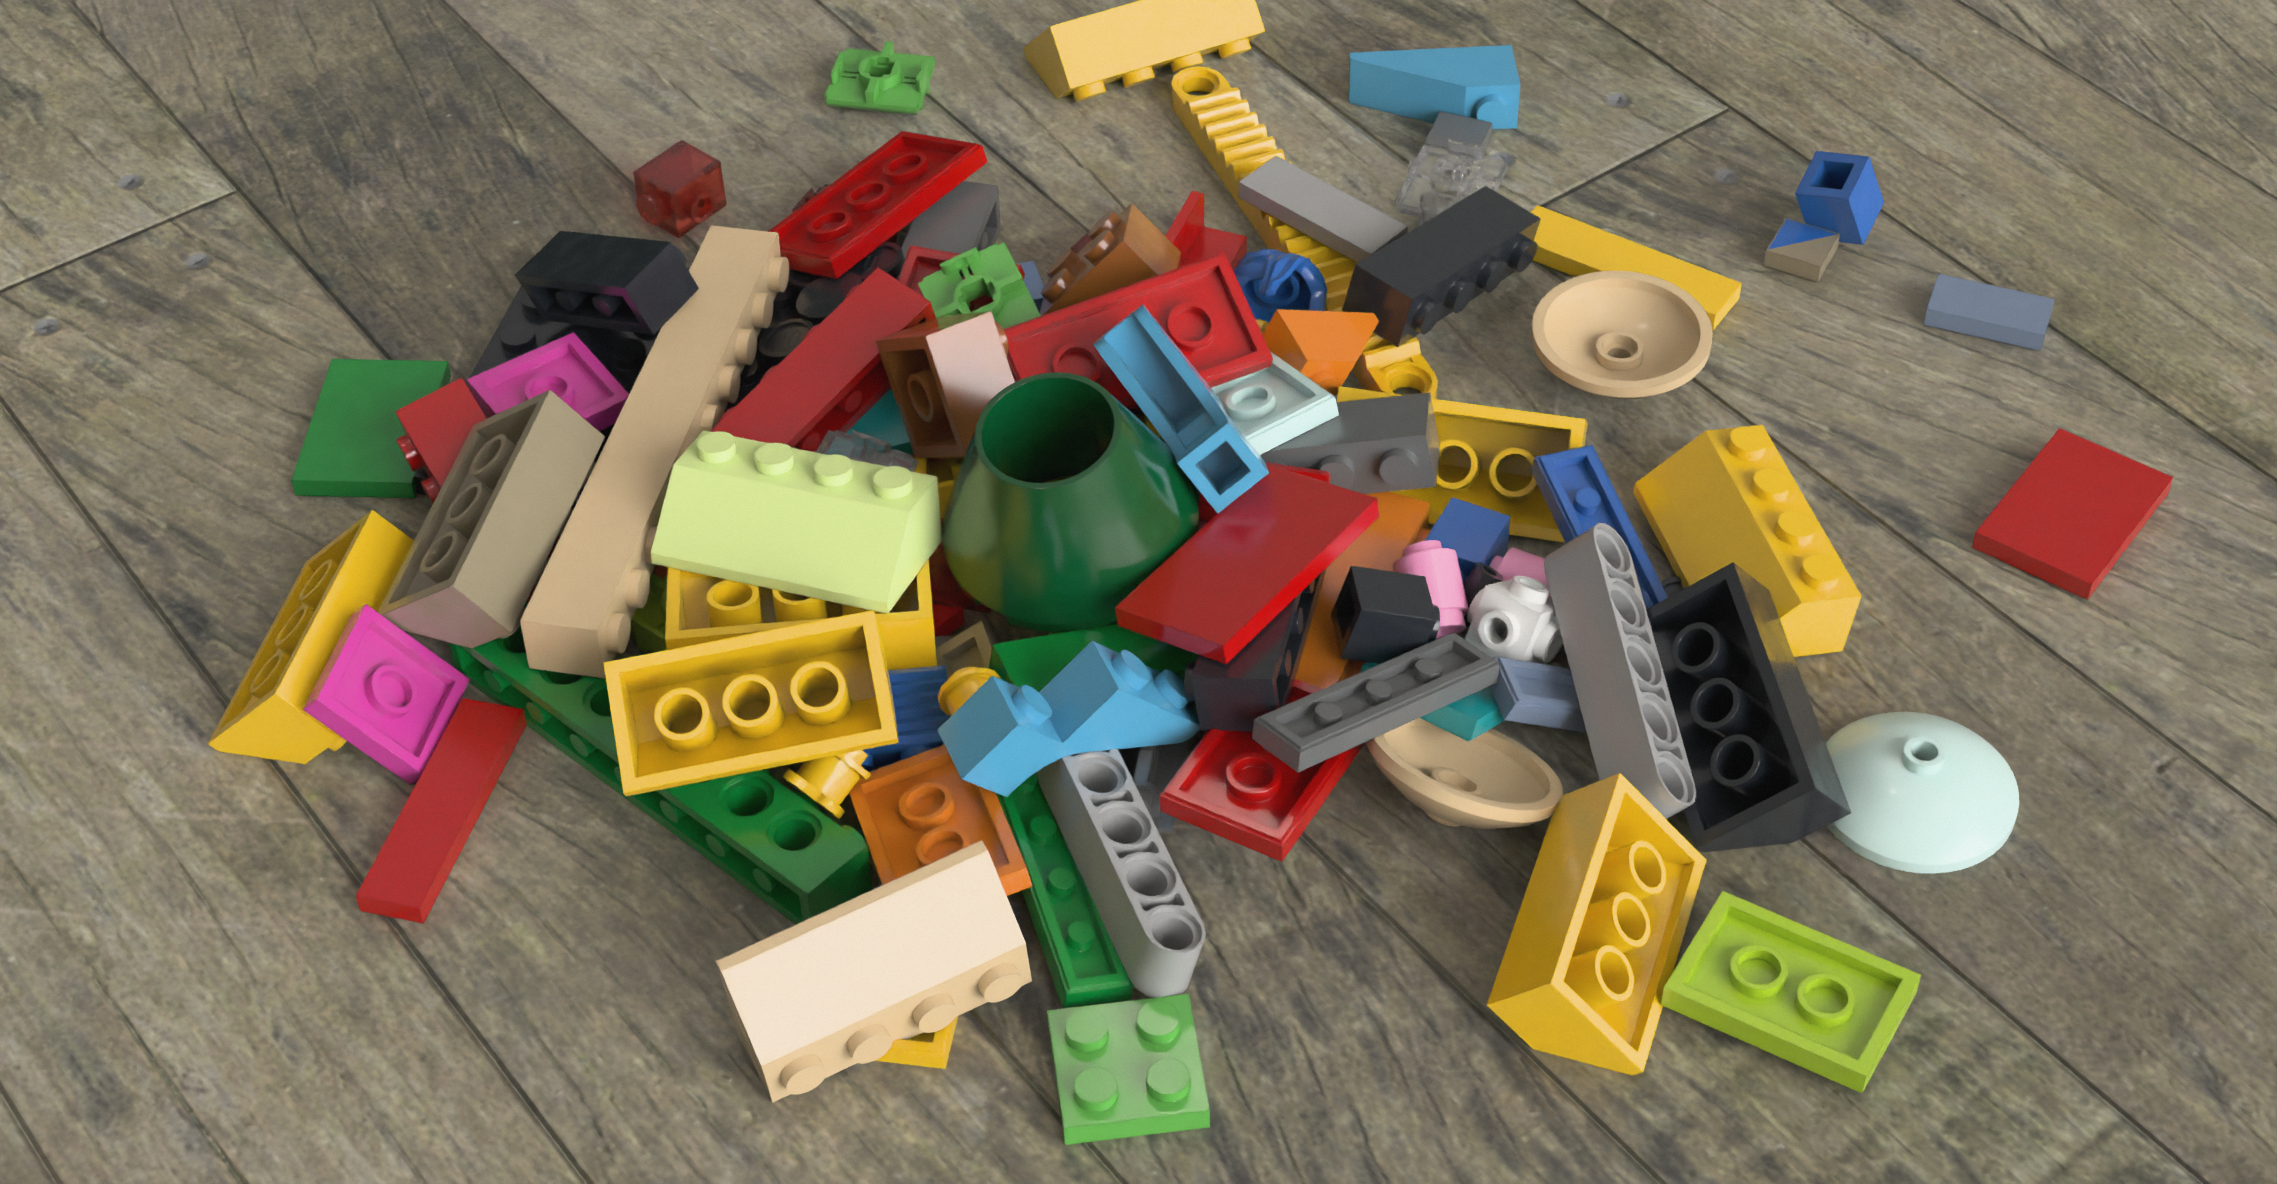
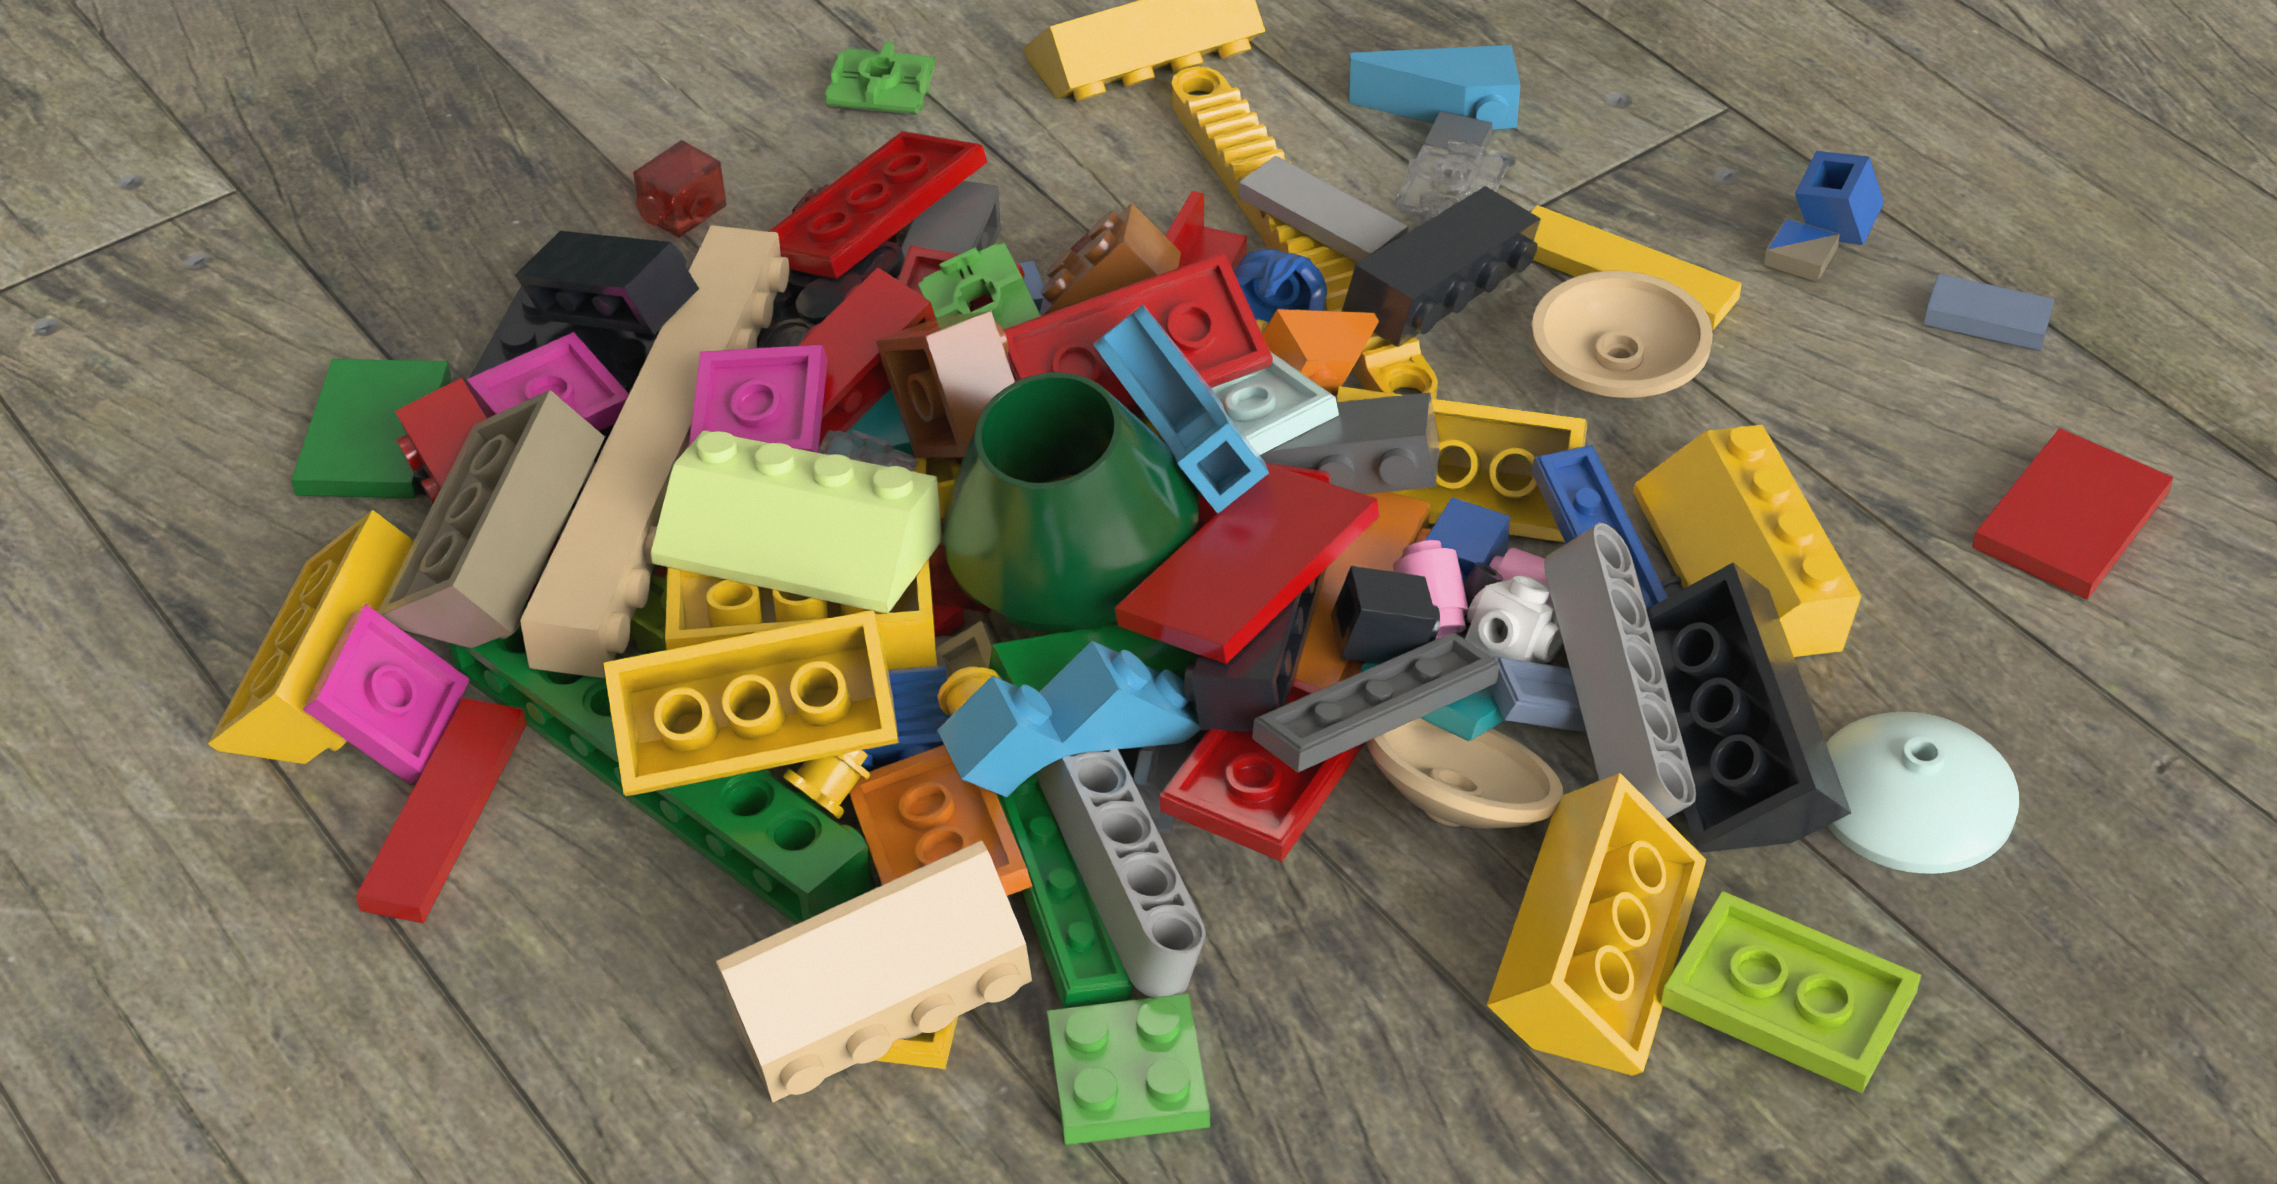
(762, 394): none -> dark pink plate

